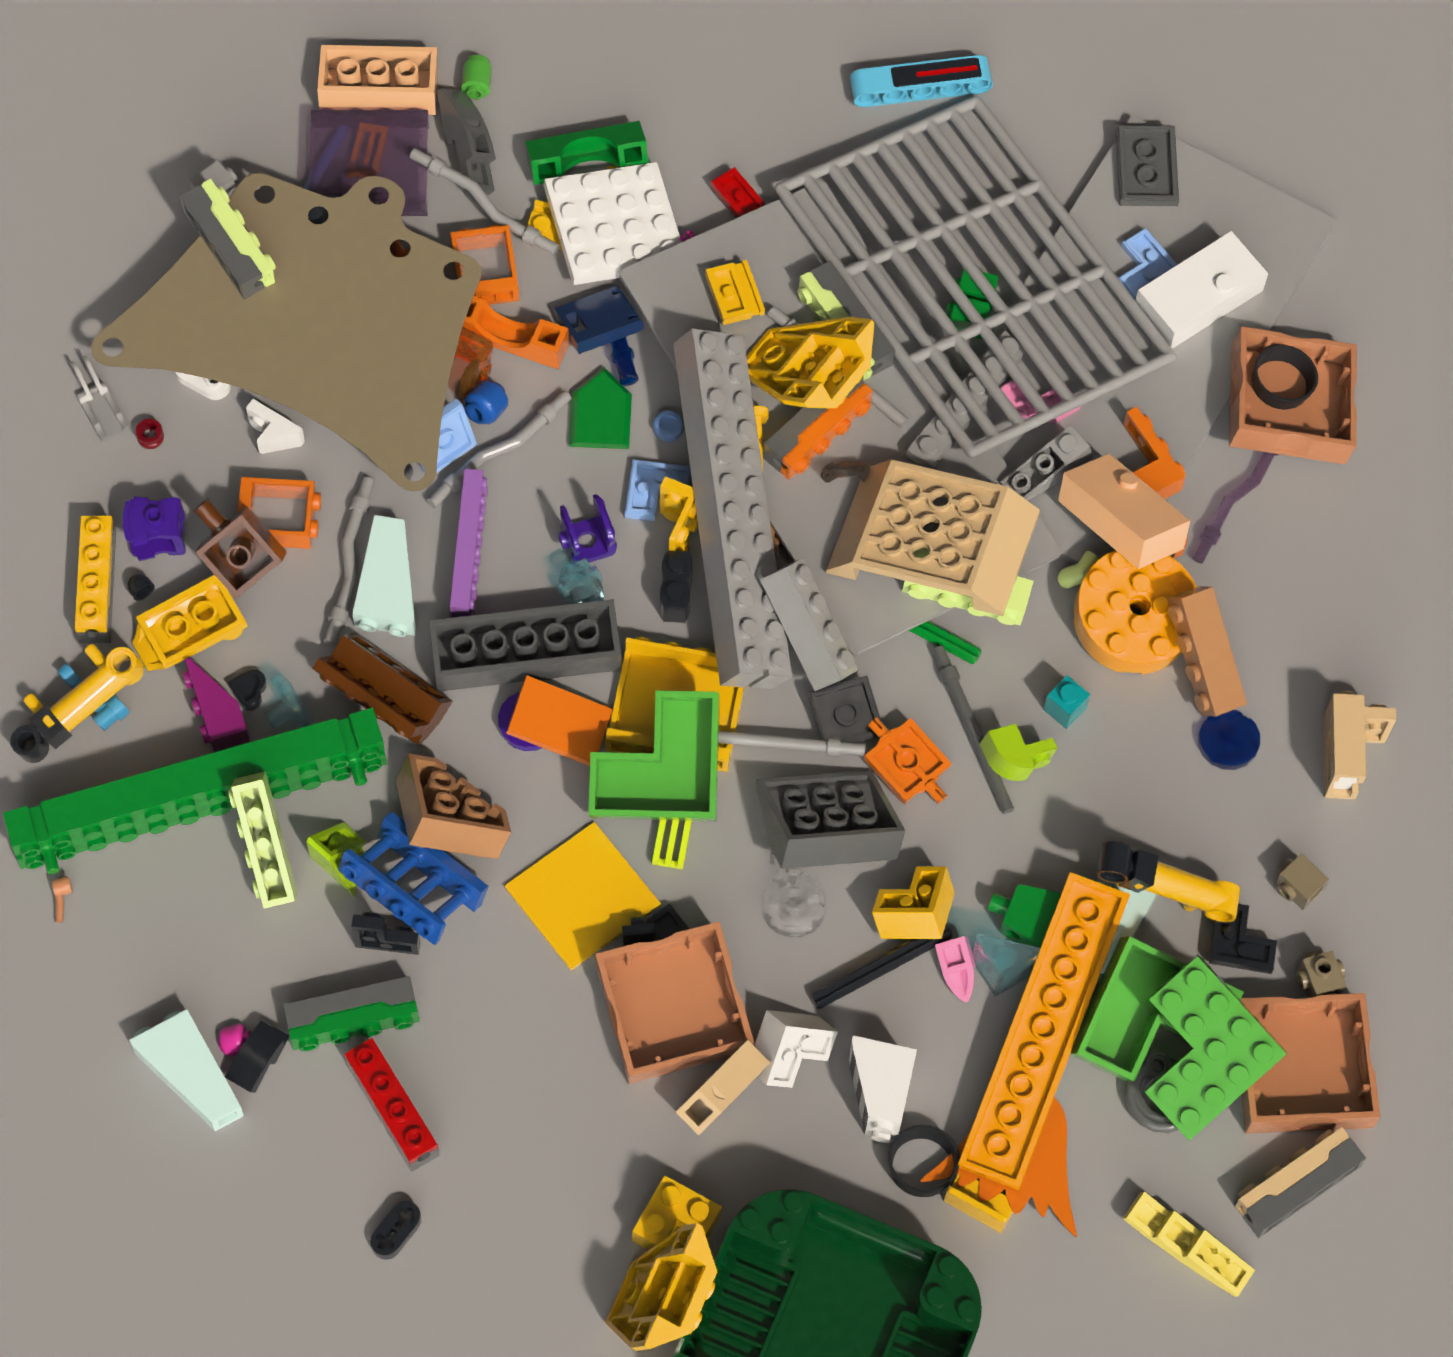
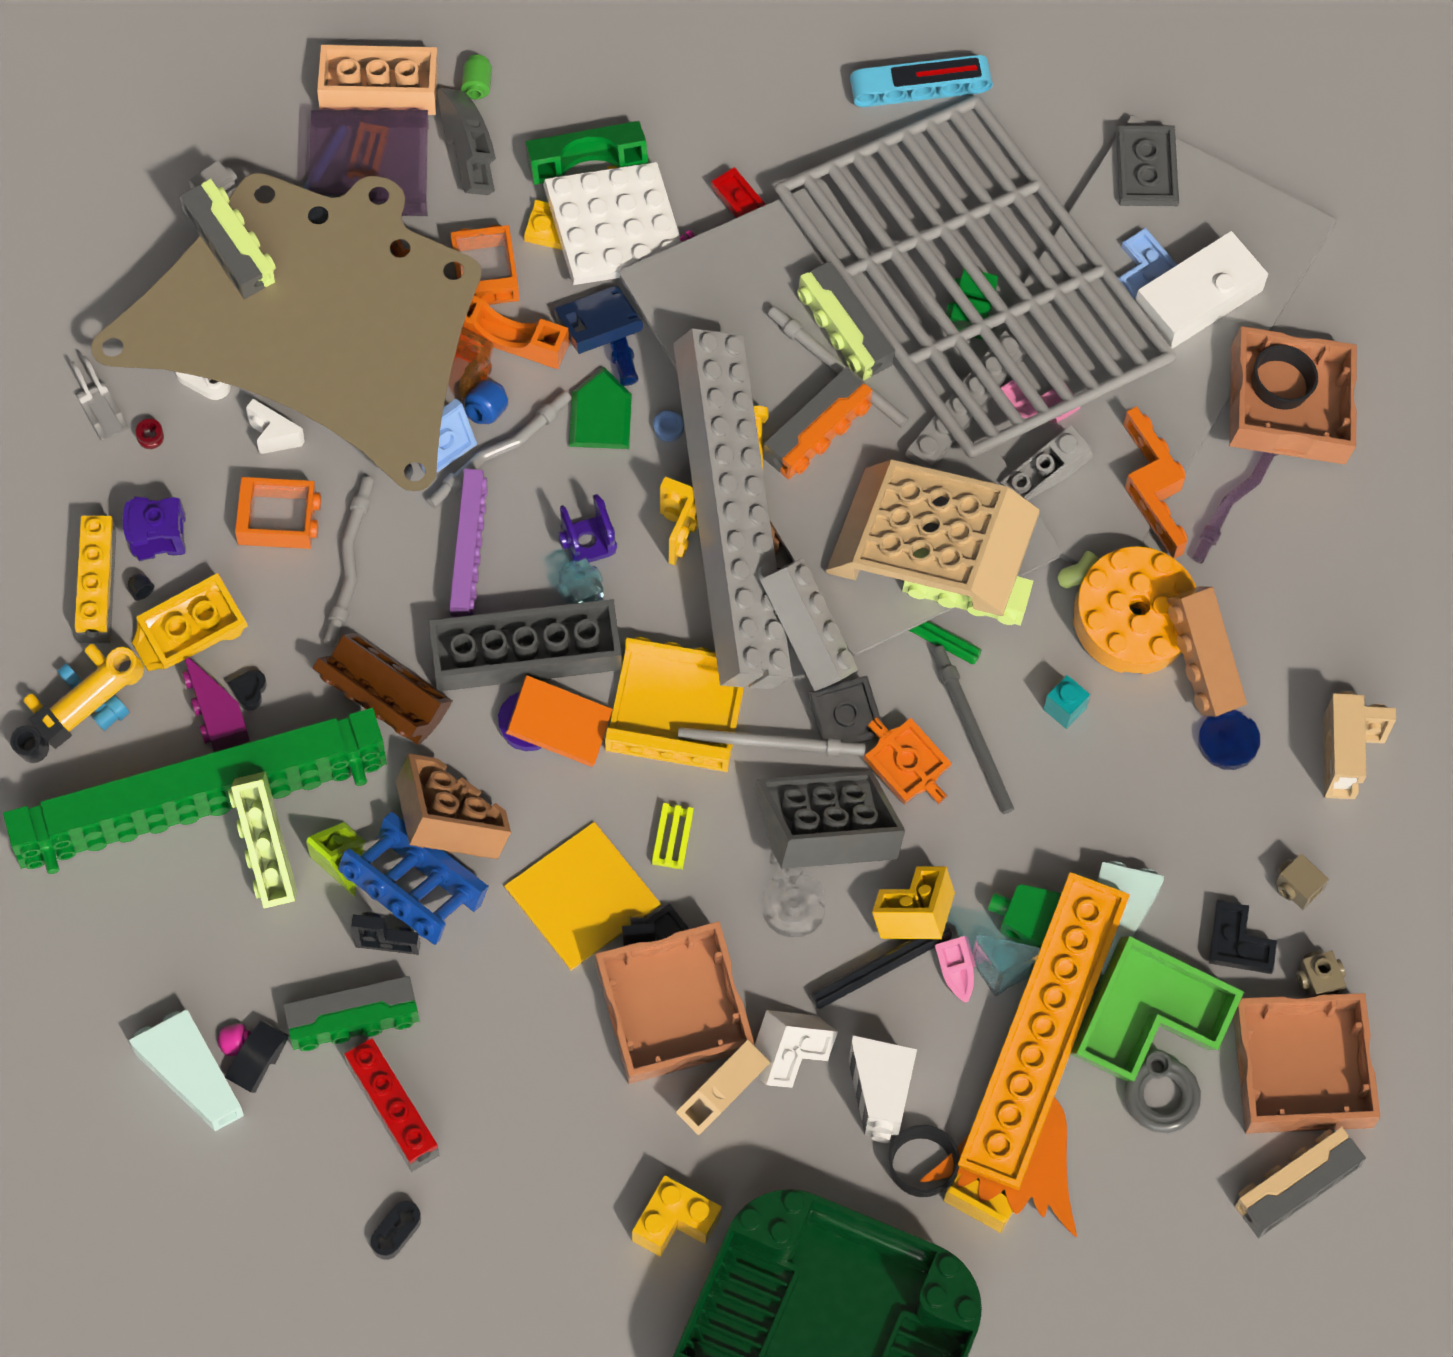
(61, 887): nougat hand -> none
(238, 548): reddish brown brick -> none
(289, 707): clear light blue tile -> none
(385, 585): light aqua slope -> none
(439, 168): light grey bar -> none
(645, 486): light blue tile -> none
(664, 1290): yellow wedge -> none
(674, 780): bright green piece -> none
(675, 586): black brick -> none
(734, 292): yellow plate -> none
(813, 362): yellow wedge -> none
(845, 469): clear smoke piece -> none
(1011, 757): lime brick -> none
(1124, 511): light nougat brick -> none
(1143, 871): piece -> none
(1188, 1244): light yellow slope -> none
(1226, 1049): bright green piece -> none

